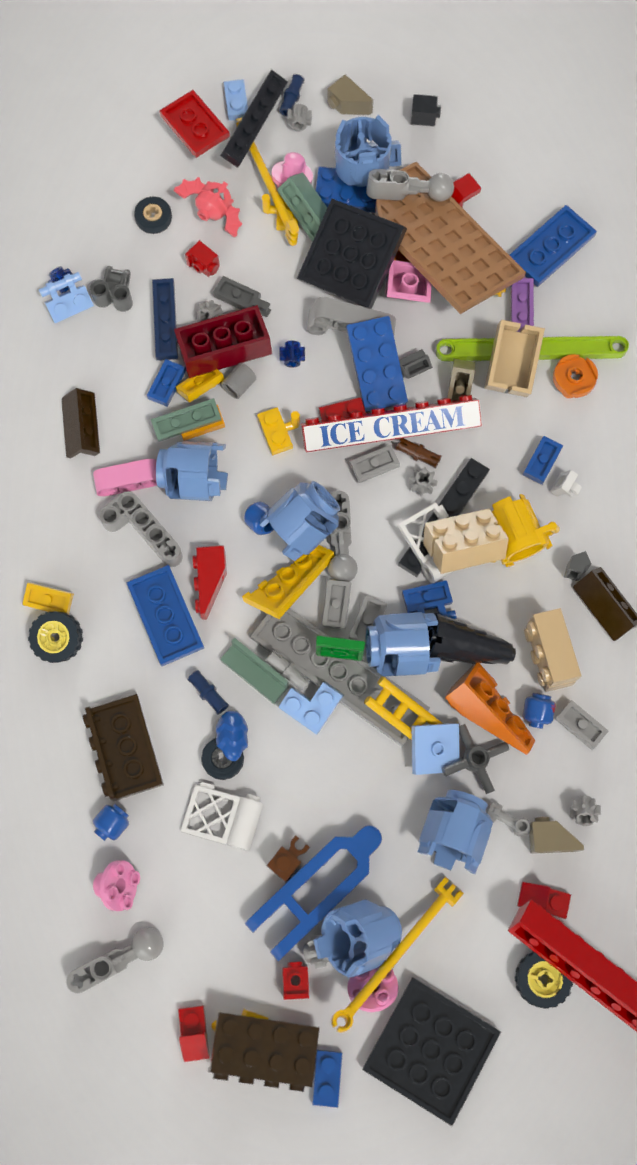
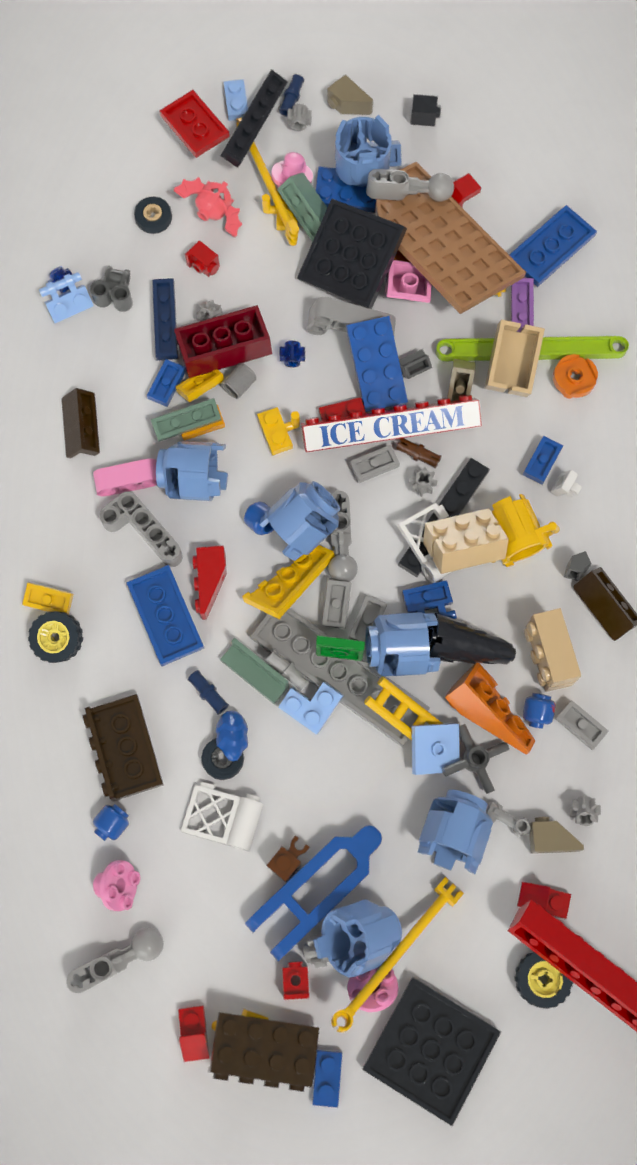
(240, 296): dark grey plate -> none

